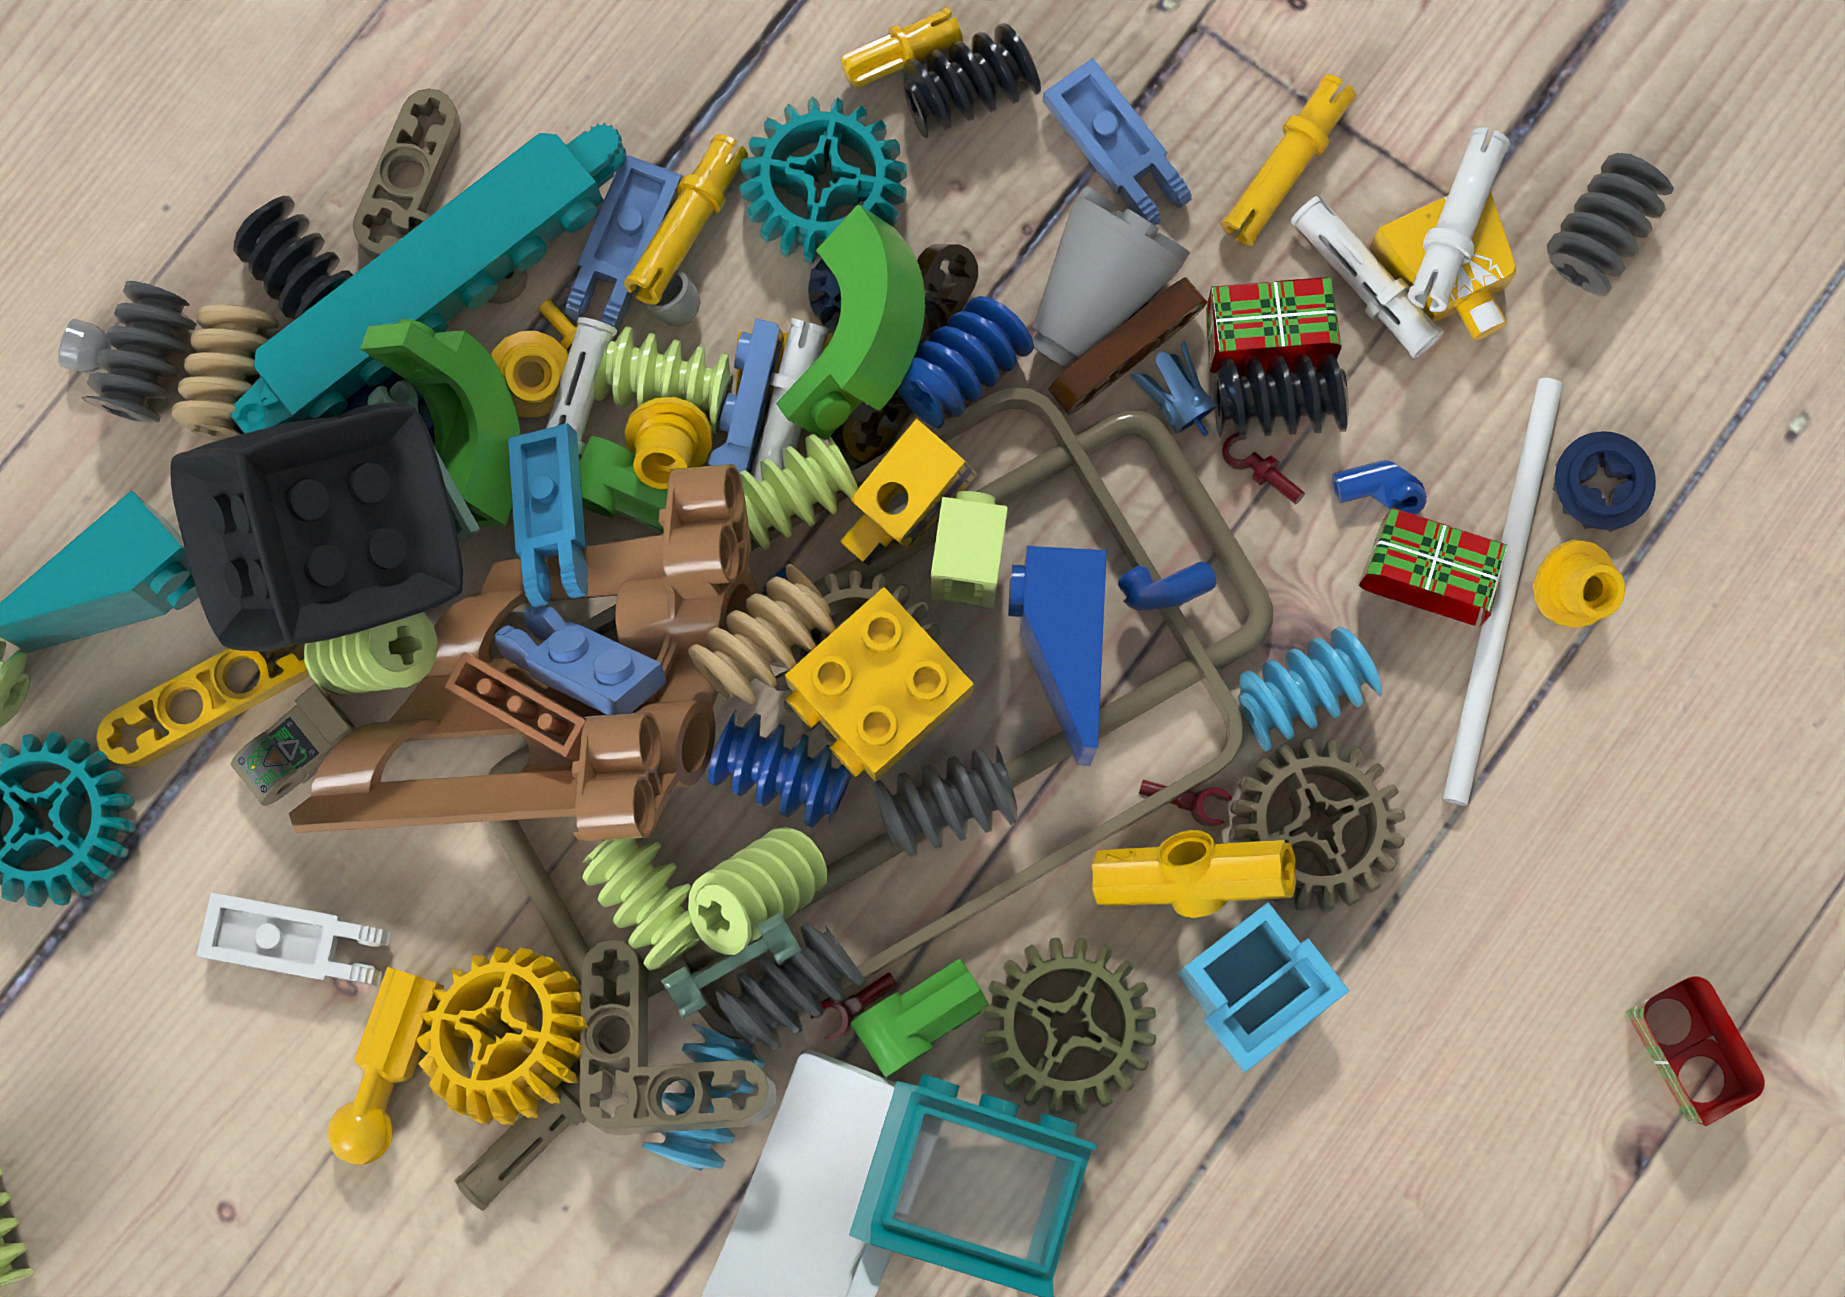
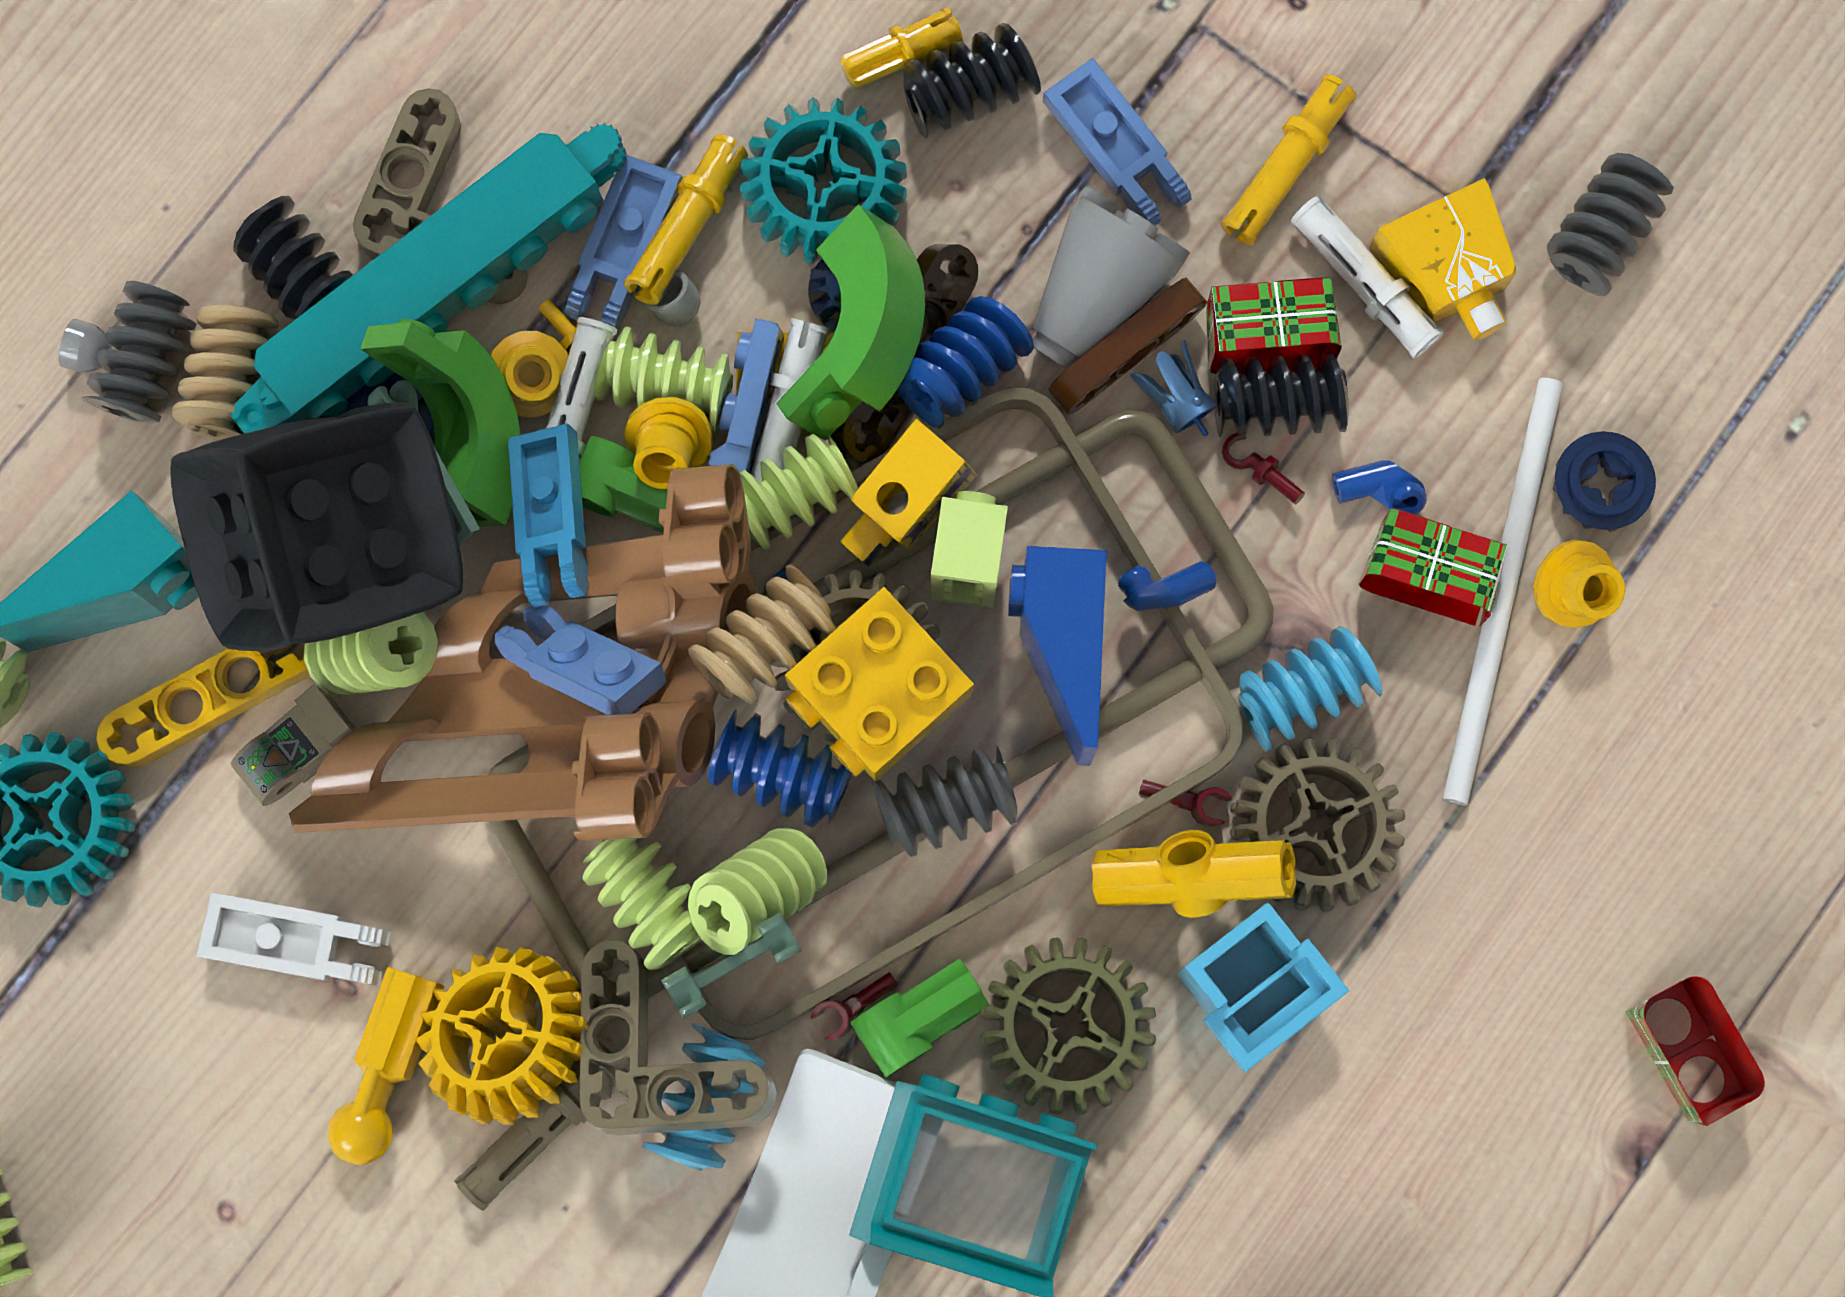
(518, 705): nougat piece -> none
(788, 989): dark grey piece -> none
(1450, 242): white pin -> none

